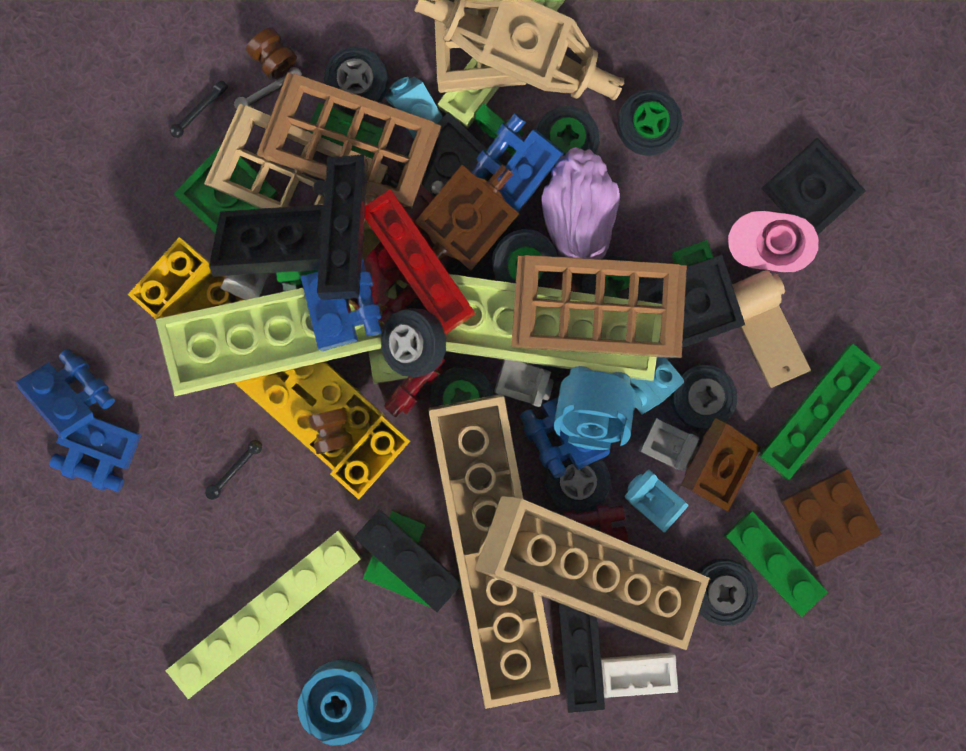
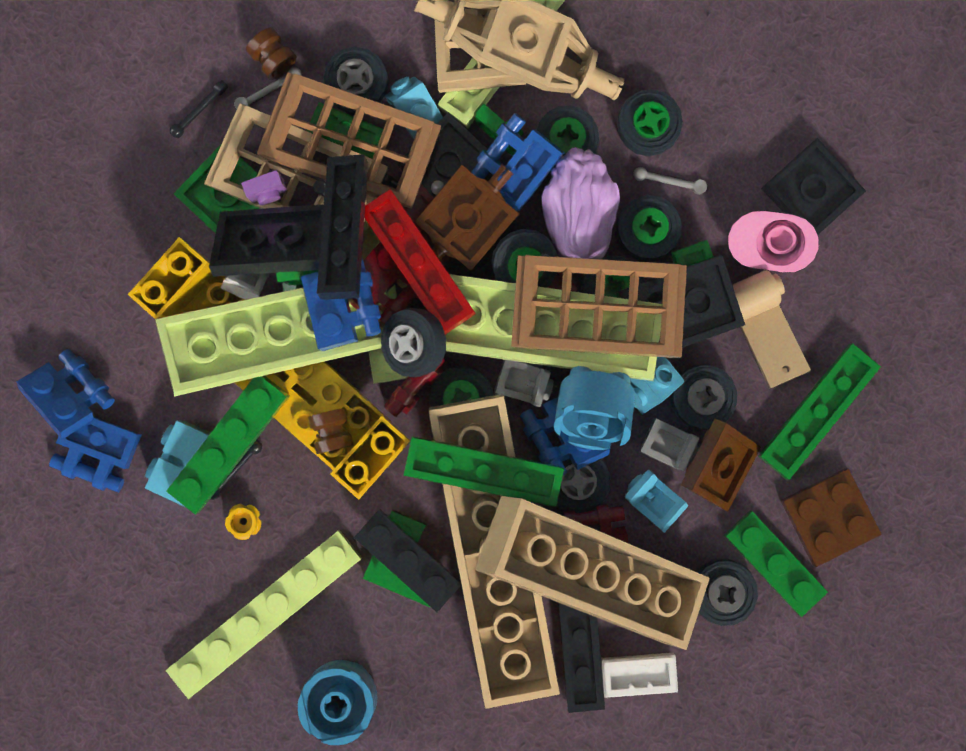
(180, 444): none -> medium azure piece
(227, 443): none -> green plate
(234, 525): none -> yellow plate
(265, 188): none -> medium lavender plate
(483, 471): none -> green plate
(638, 240): none -> black wheel
(698, 186): none -> light grey hinge

